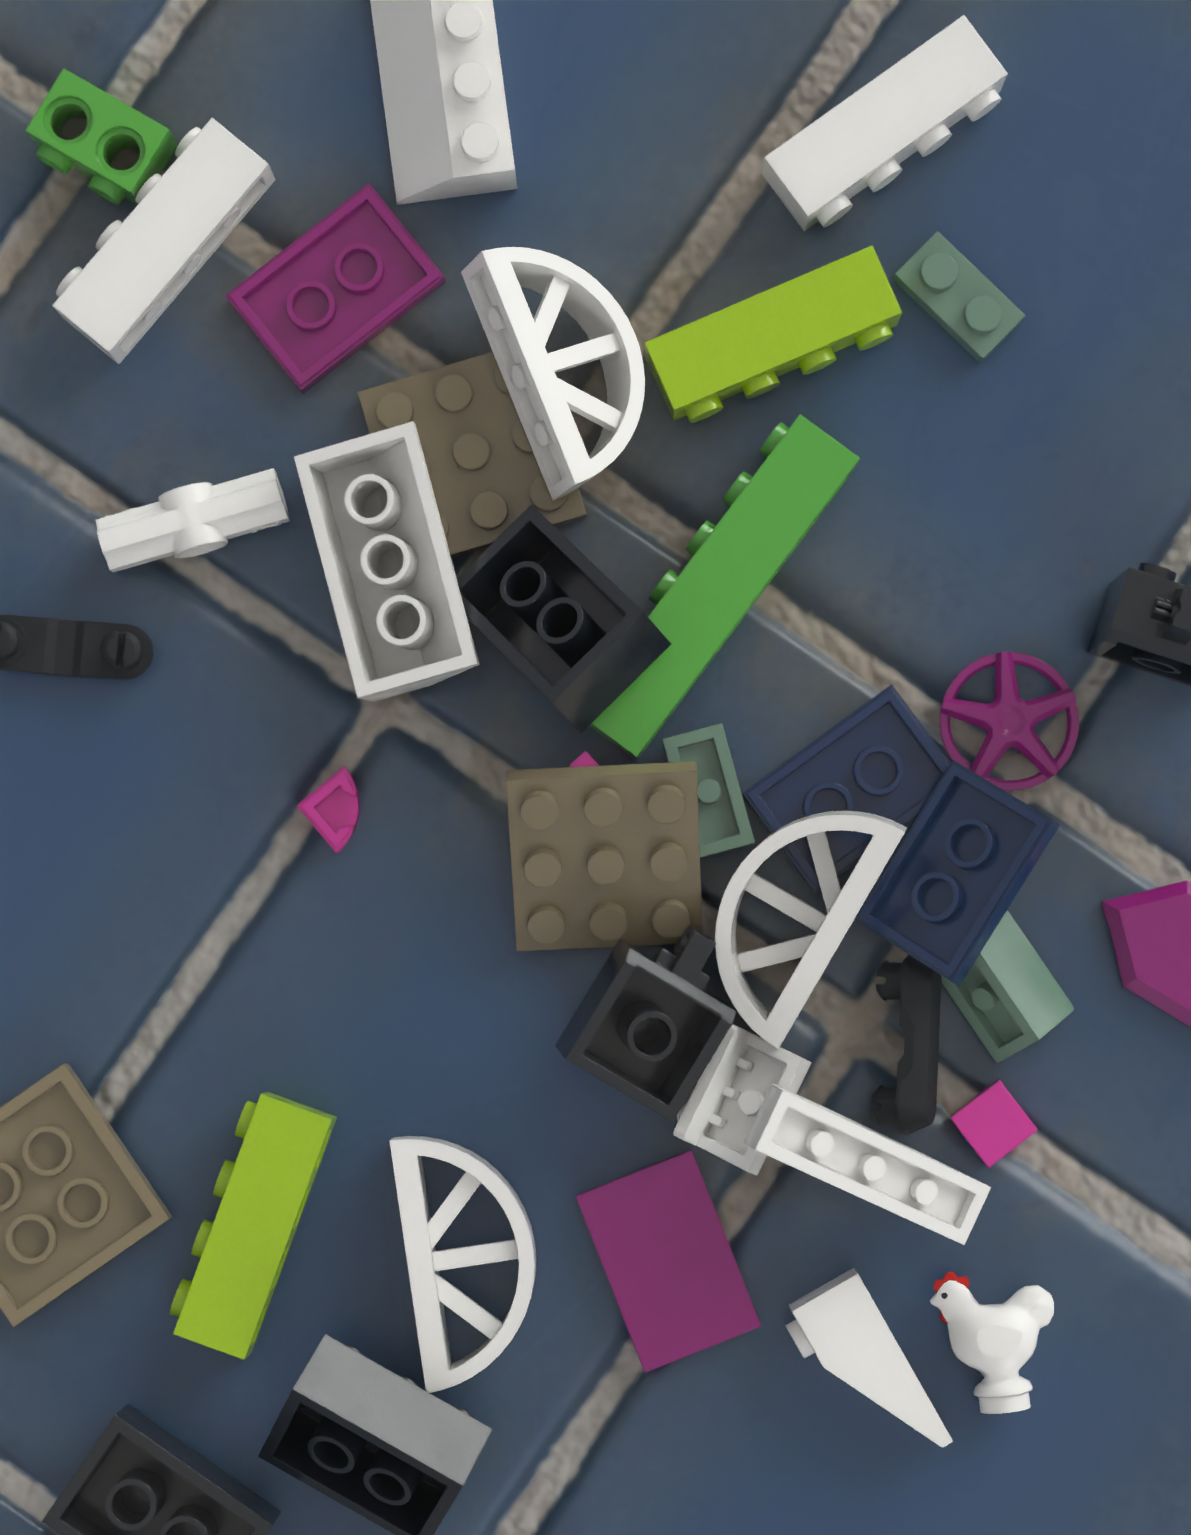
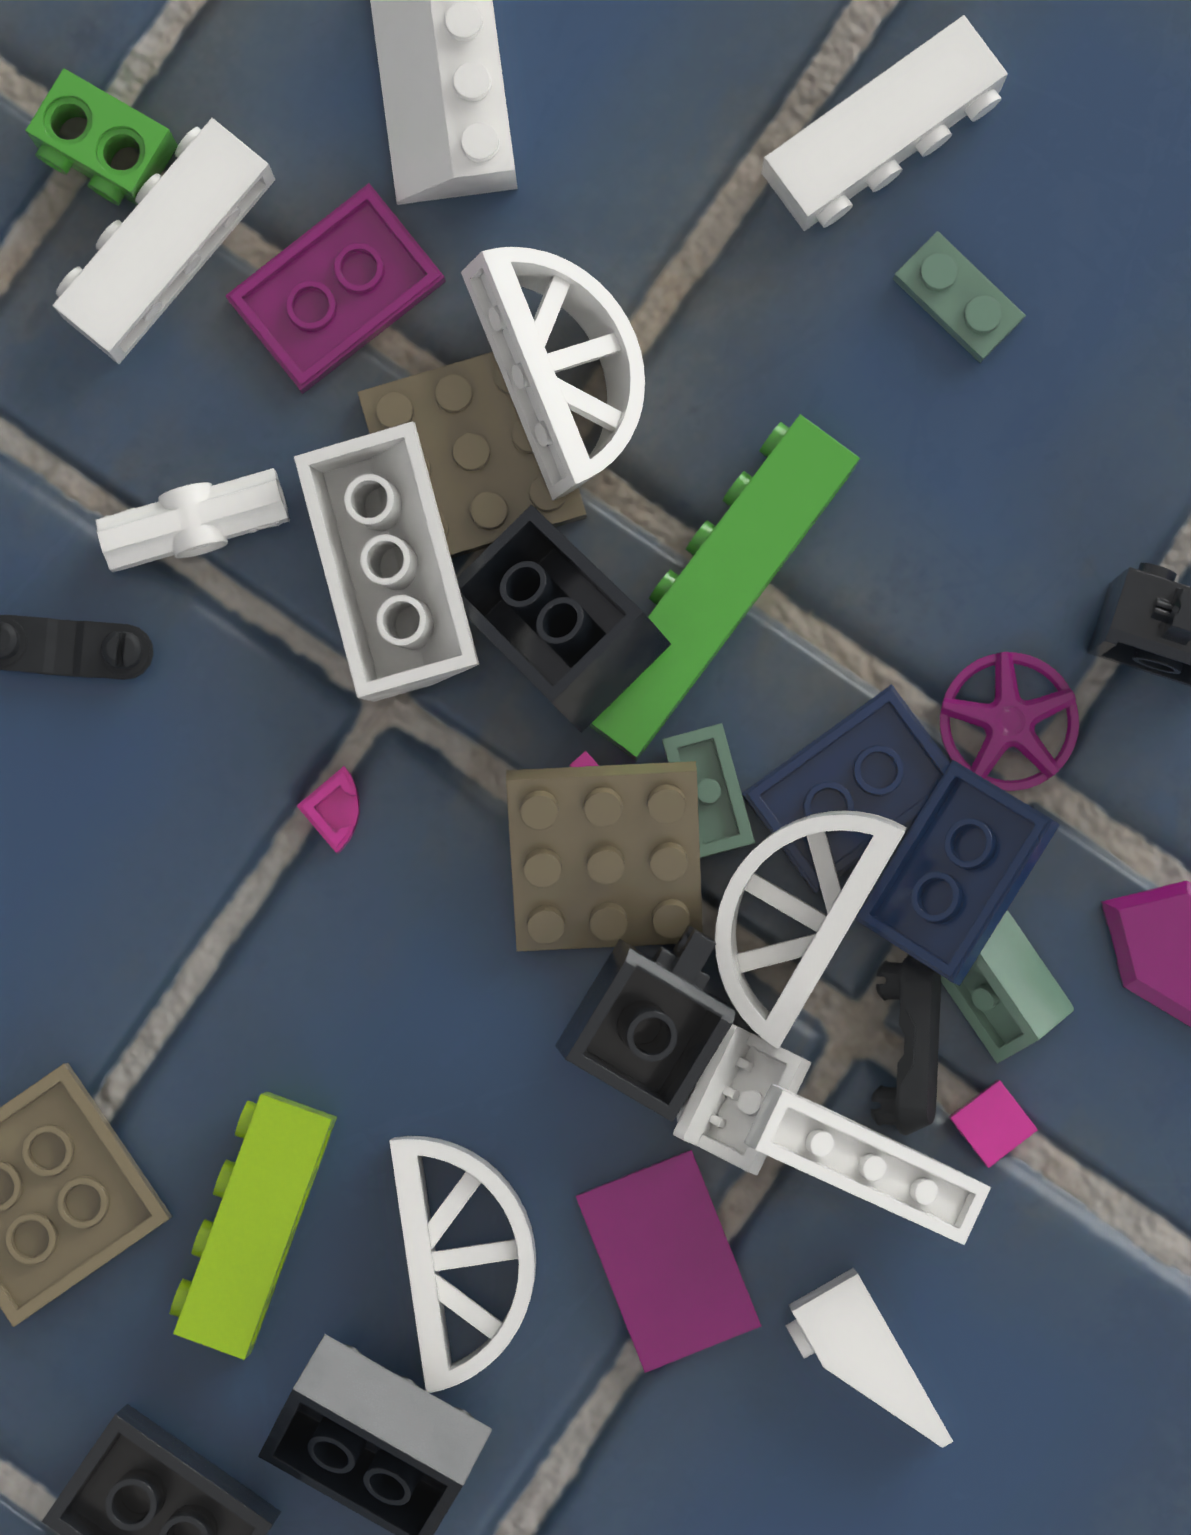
(773, 334): lime brick -> none
(994, 1338): white animal -> none

